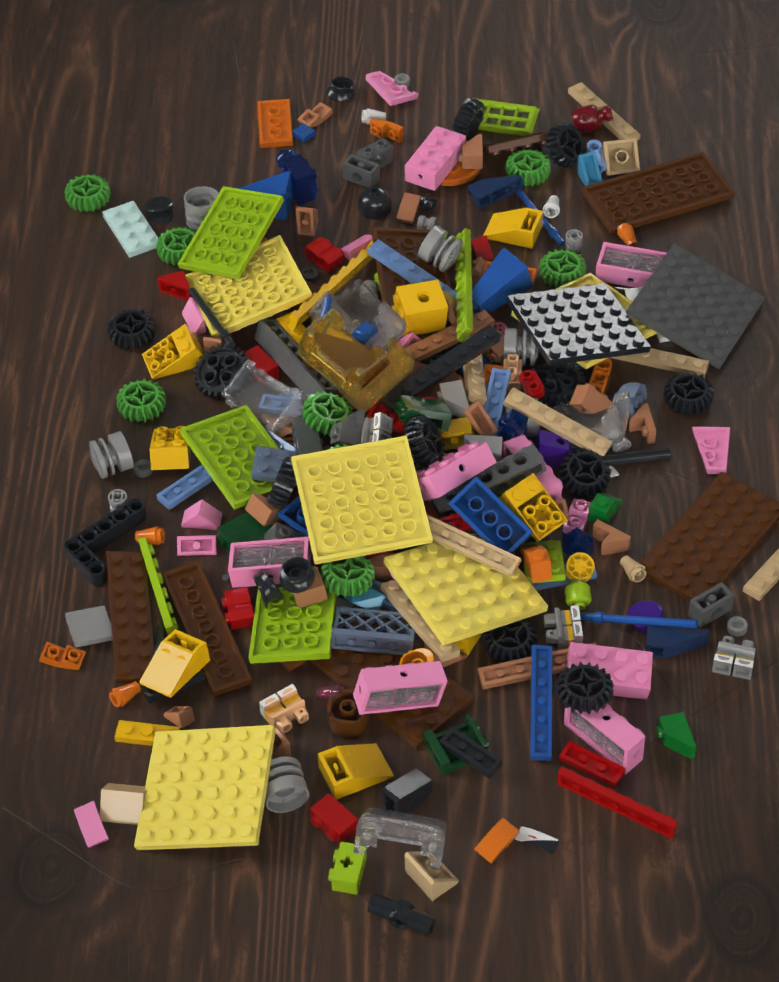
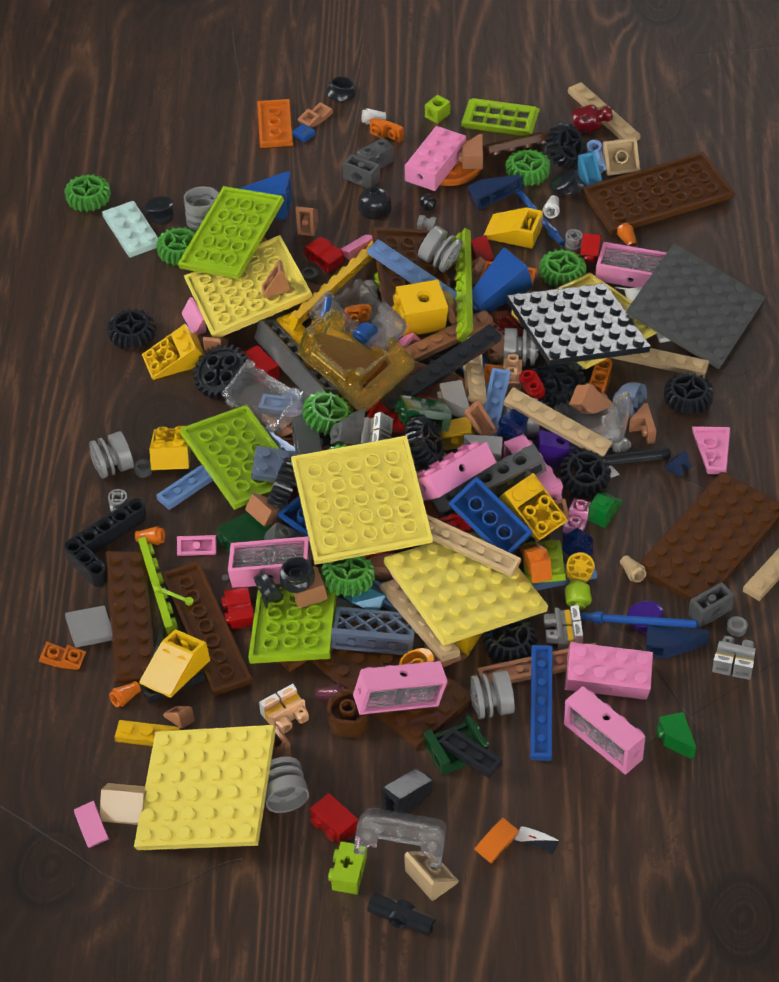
(130, 399): bright green gear -> none
(175, 285): red slope -> none
(188, 601): none -> lime hinge
(202, 516): bright pink slope -> none
(224, 334): black bar -> none
(276, 282): none -> nougat slope
(302, 175): clear blue brick -> none
(353, 768): yellow slope -> none
(360, 312): none -> orange slope
(389, 90): bright pink wing -> none
(402, 79): light grey tile -> none
(408, 208): nougat slope -> none
(437, 109): none -> lime brick
(469, 118): black gear -> none
(493, 694): none -> light grey wheel
(506, 320): none -> clear red slope
(566, 183): none -> black piece
(574, 695): black gear -> none
(591, 247): none -> red brick
(592, 764): red plate -> none
(612, 539): nougat slope -> none
(616, 802): red plate -> none
(676, 463): none -> dark blue tile

